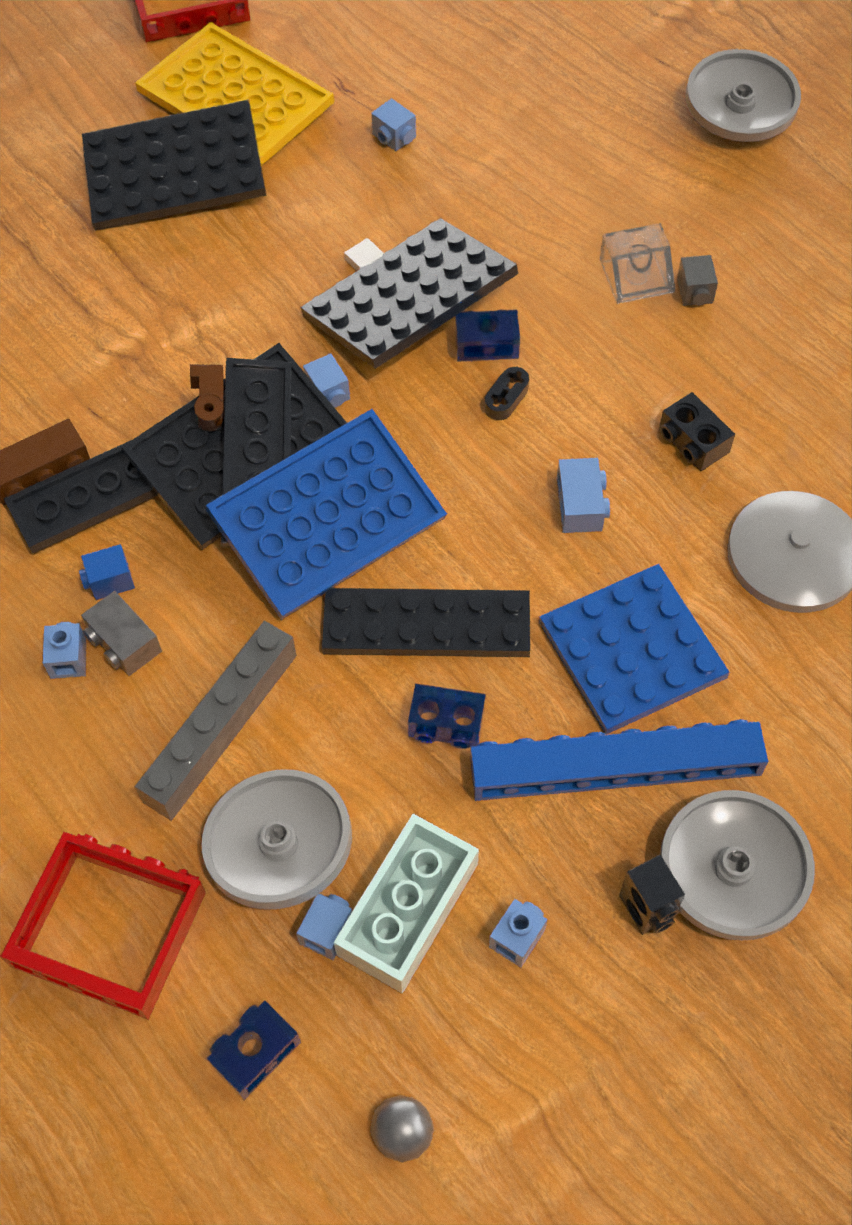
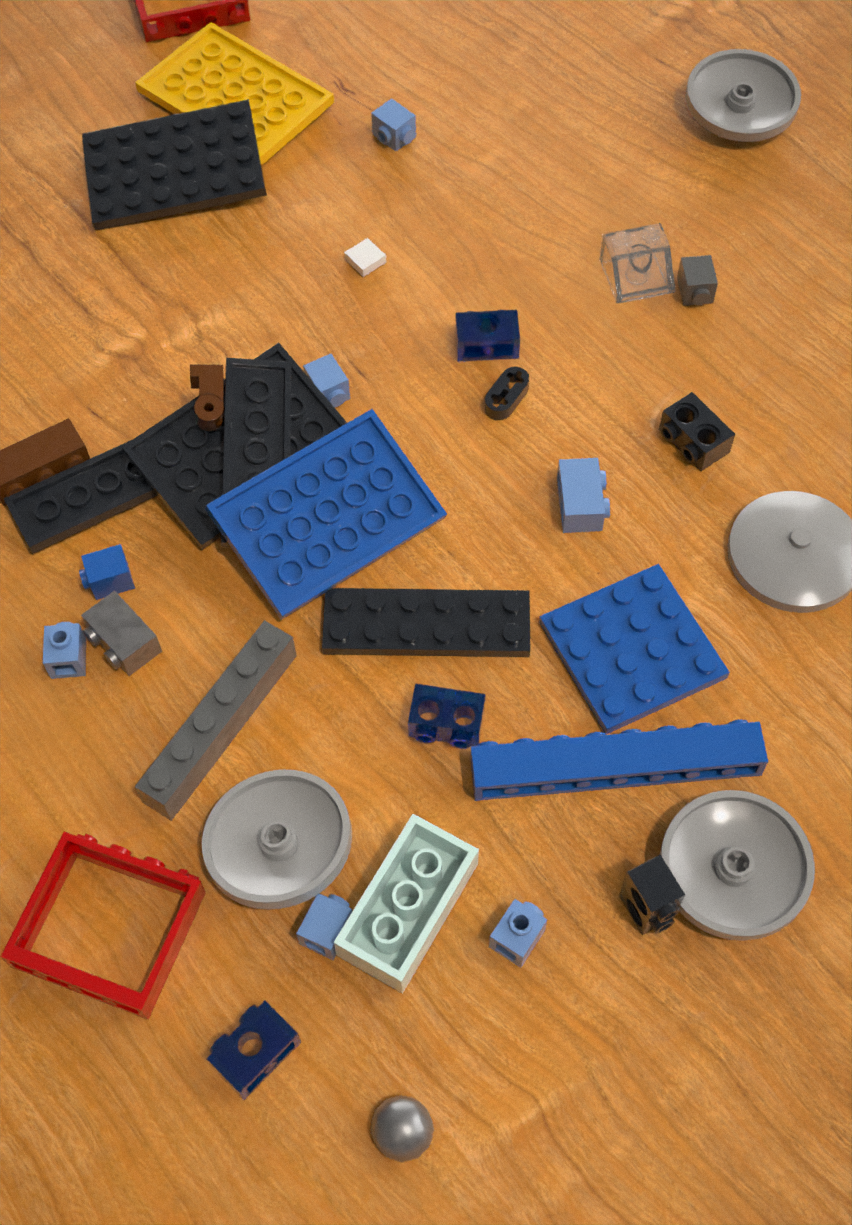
(408, 292): plate -> none

